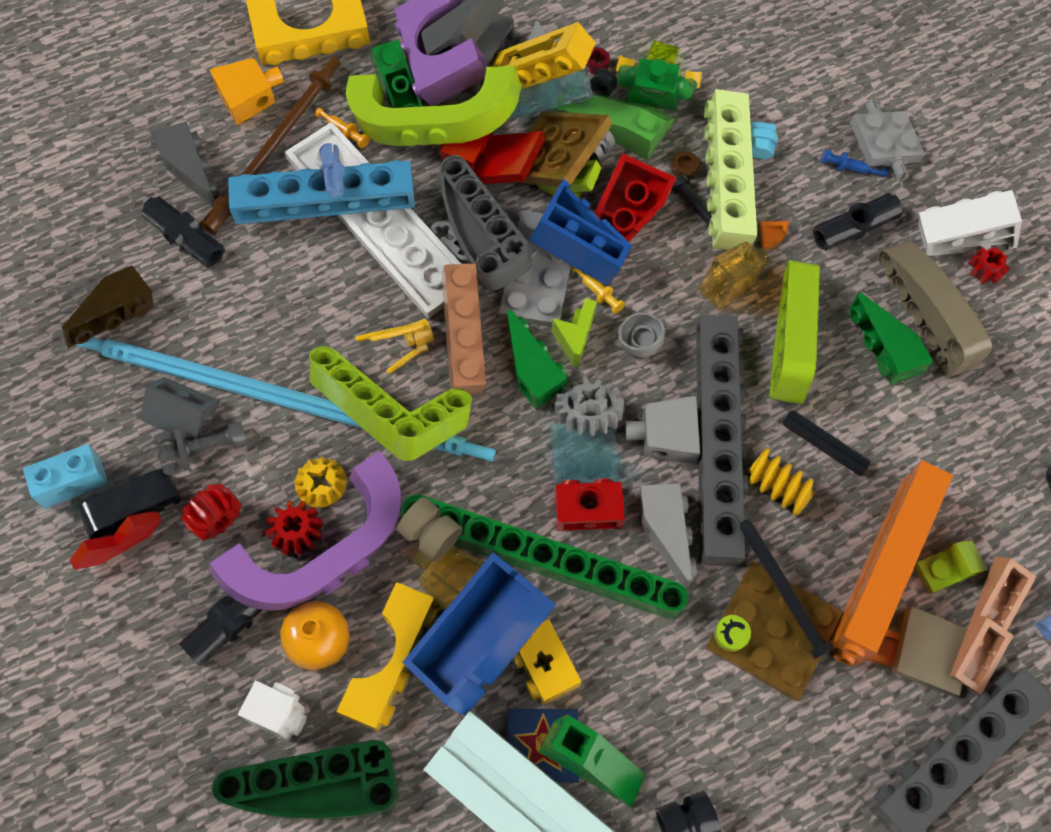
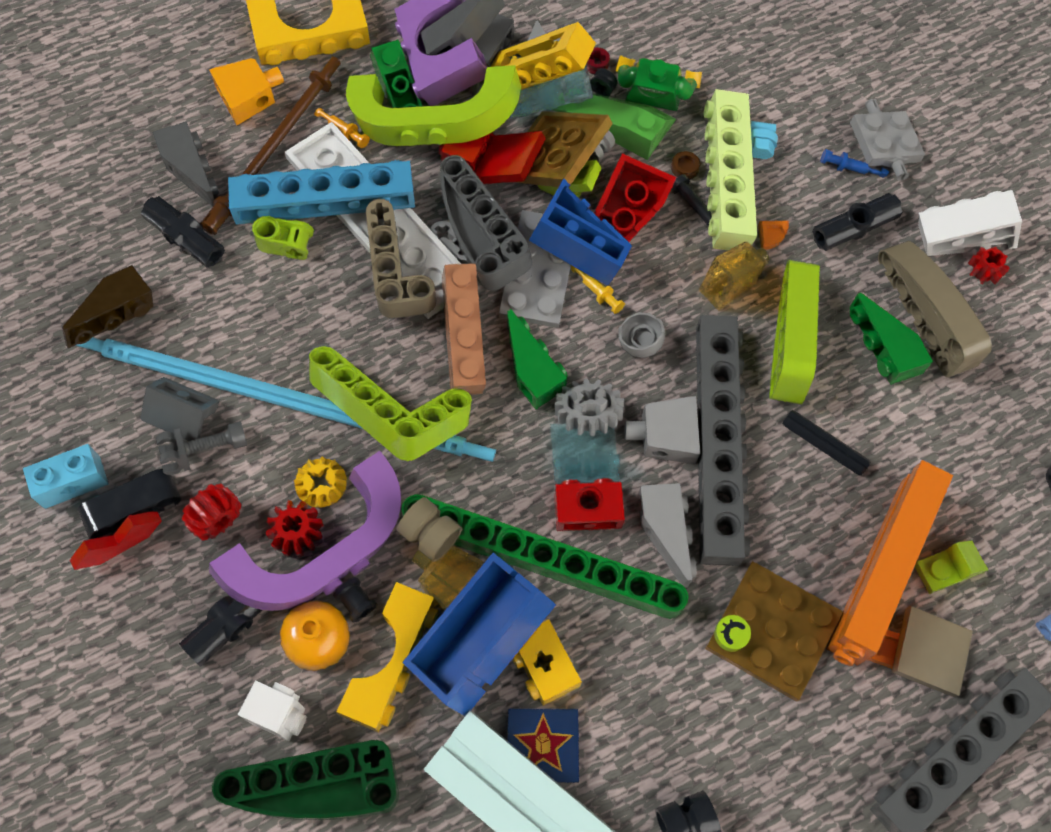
(288, 236): none -> lime piece
(332, 170): medium blue axle -> none
(354, 599): none -> black bush
(389, 258): none -> dark tan beam
(415, 334): yellow plant -> none
(574, 335): lime slope -> none
(592, 759): green slope -> none
(663, 51): clear neon green tile -> none
(781, 482): yellow piece -> none
(786, 591): black bar -> none
(987, 631): nougat slope -> none

